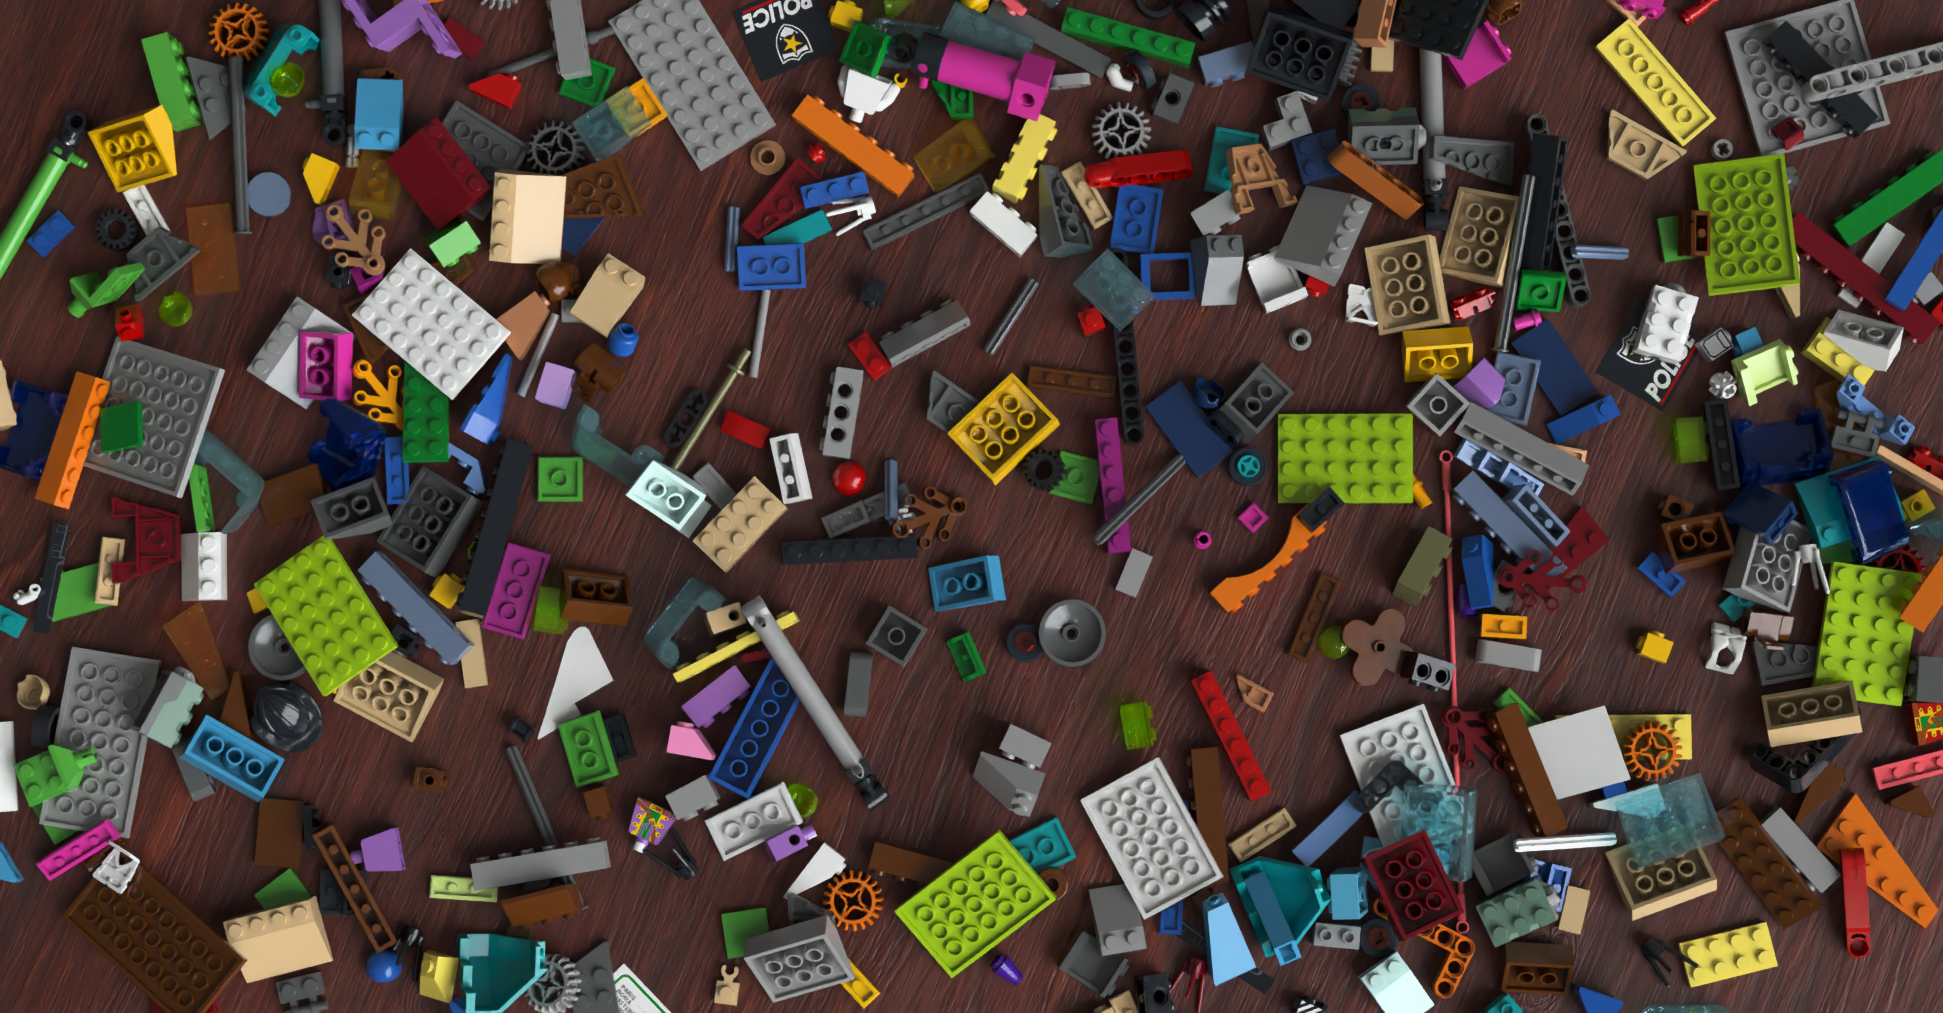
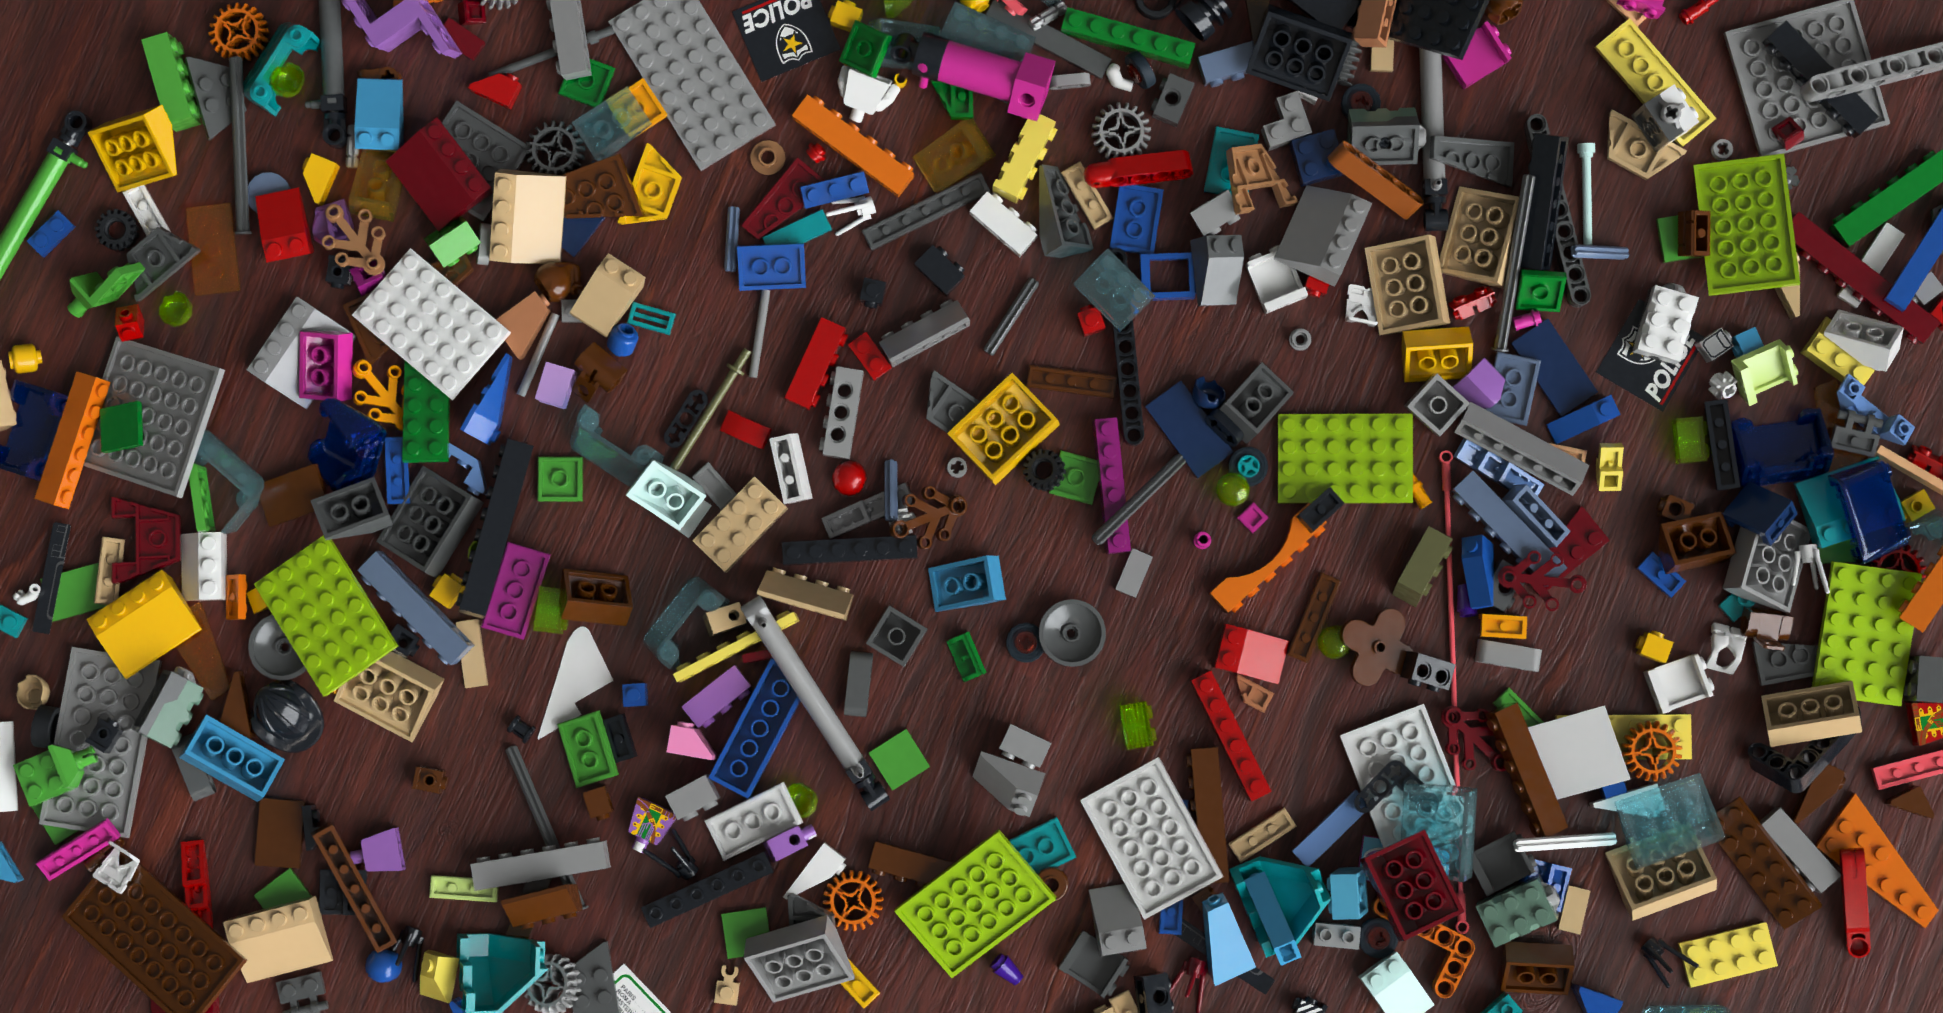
(24, 358): none -> yellow head
(113, 734): none -> black brick
(144, 623): none -> yellow slope
(196, 879): none -> red slope
(236, 597): none -> orange plate
(283, 225): none -> red slope
(471, 13): none -> dark red slope
(483, 250): none -> light grey beam
(635, 695): none -> blue brick
(655, 187): none -> yellow wing
(669, 324): none -> teal tile
(708, 889): none -> black brick
(806, 595): none -> tan slope
(816, 363): none -> red brick
(899, 759): none -> bright green tile
(940, 270): none -> black brick
(961, 472): none -> light grey bush
(1047, 15): none -> light grey axle
(1232, 489): none -> clear neon green hair
(1251, 653): none -> slope
(1586, 153): none -> light aqua piece
(1609, 467): none -> light yellow brick
(1665, 117): none -> piece
(1679, 683): none -> white panel

